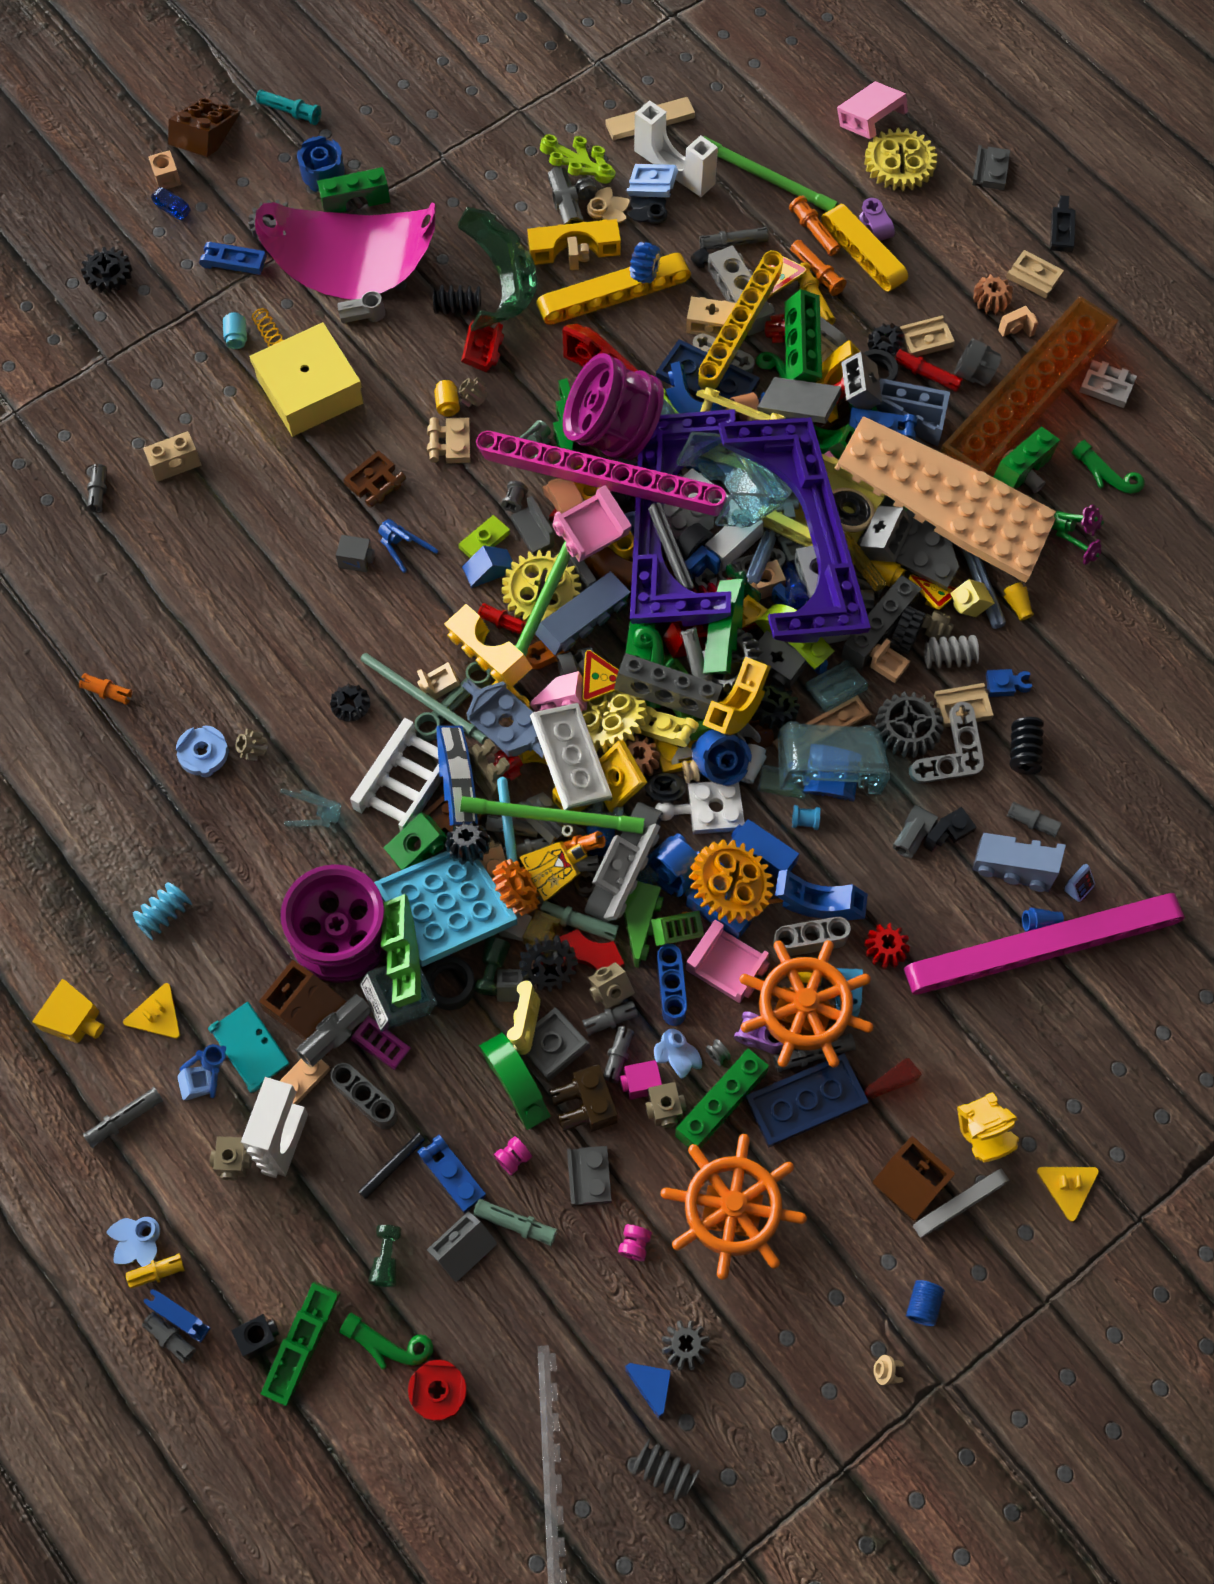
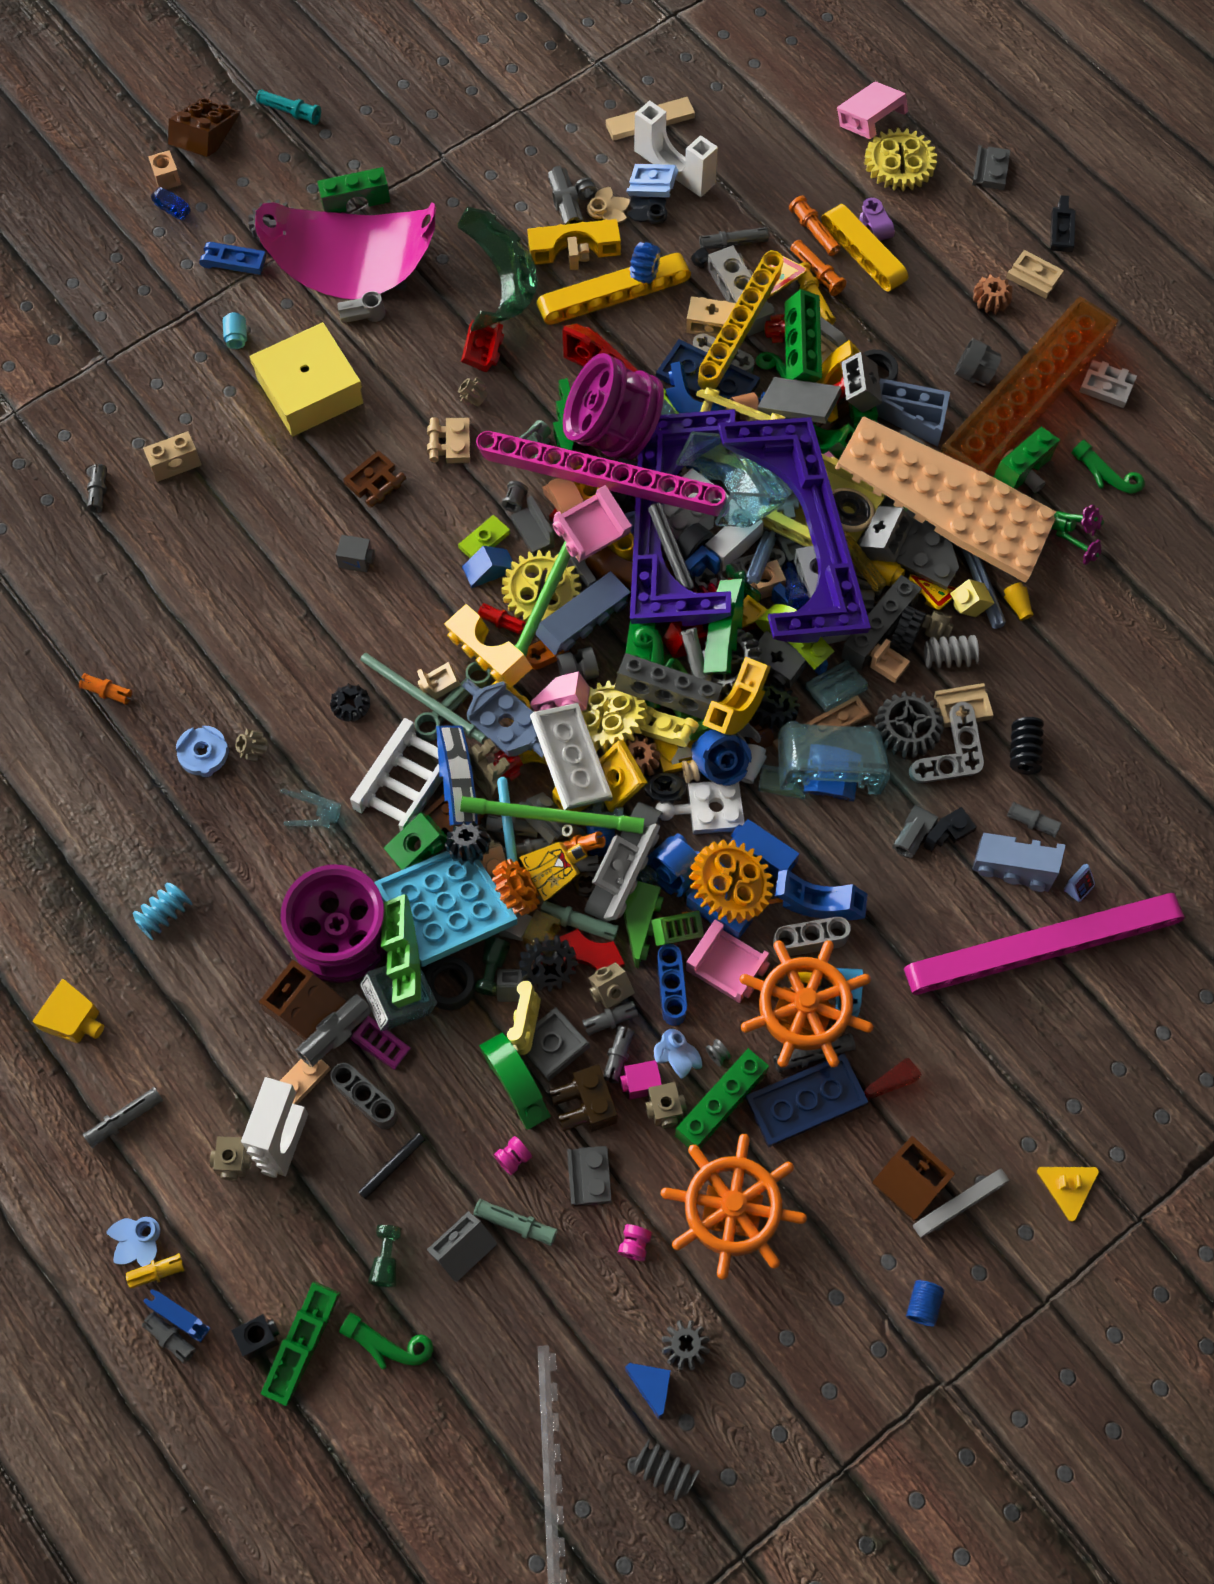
(106, 269): black gear -> none
(156, 1014): yellow piece -> none
(194, 1082): light blue slope -> none
(211, 1060): blue plant -> none
(250, 1053): teal door -> none
(261, 330): yellow piece -> none
(319, 161): blue brick -> none
(394, 533): blue plant -> none
(426, 1378): red plate -> none
(447, 398): yellow brick -> none
(452, 1174): blue plate -> none
(457, 300): black piece -> none
(598, 677): piece -> none
(601, 170): lime plant -> none
(757, 1038): medium lavender piece -> none
(806, 817): dark azure bush -> none
(819, 200): bright green piece -> none
(885, 1370): tan plate -> none
(888, 420): blue plate -> none
(892, 954): red gear -> none
(893, 332): black gear -> none
(927, 336): tan plate -> none
(928, 370): red pin -> none
(986, 1128): yellow piece -> none
(1004, 682): blue plate -> none
(1017, 320): light nougat bracket -> none
(1038, 918): blue cone -> none

